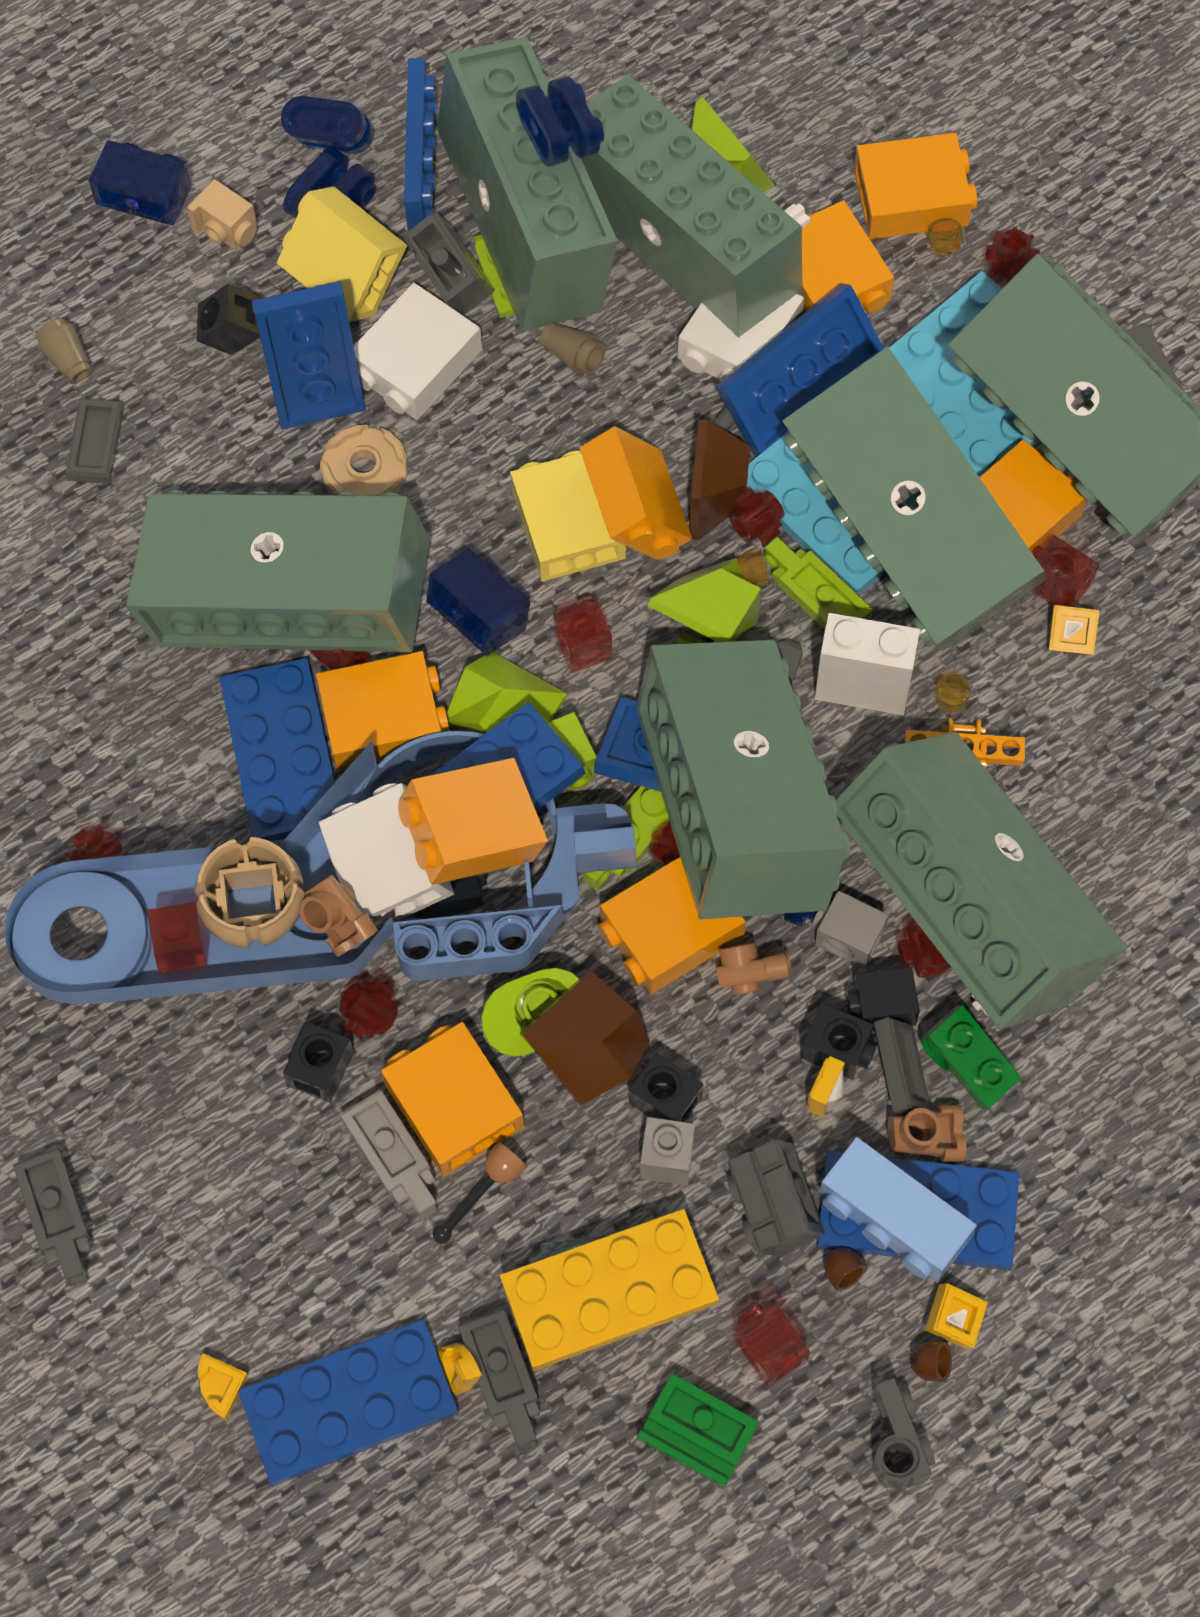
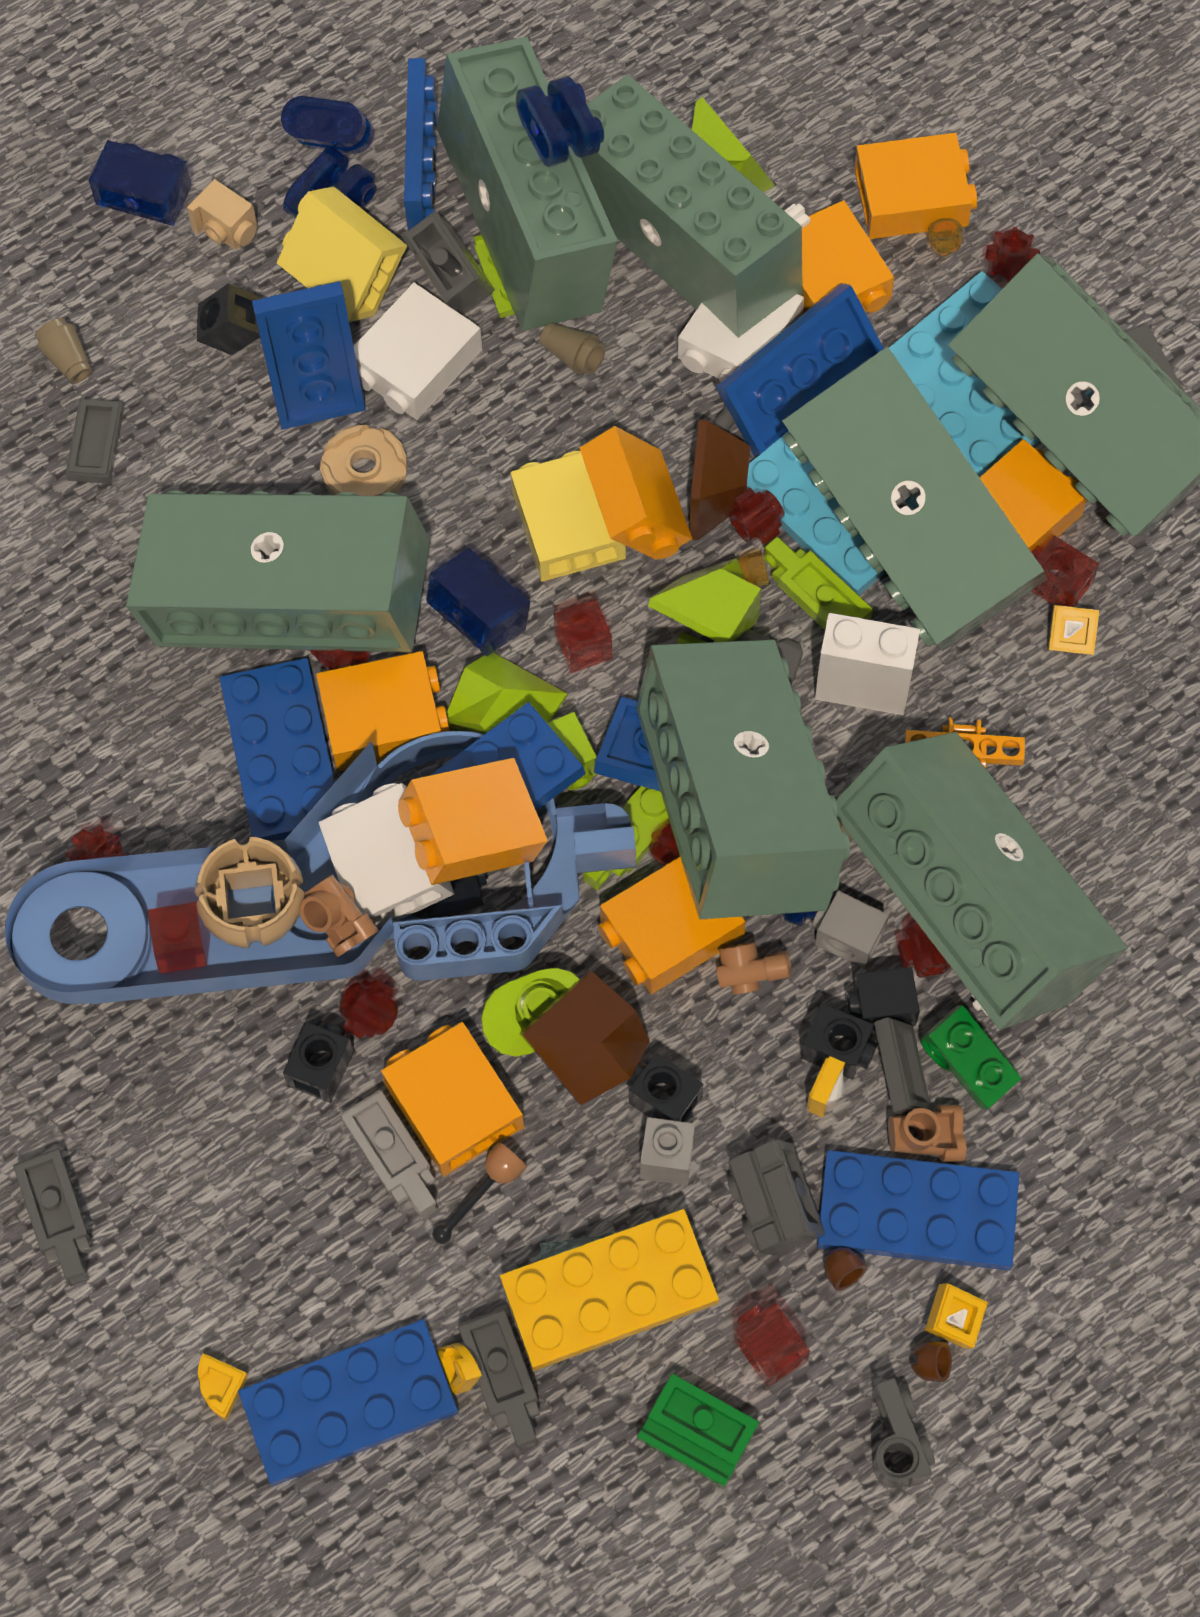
(896, 1211): light blue brick -> none
(951, 698): clear yellow hinge -> none

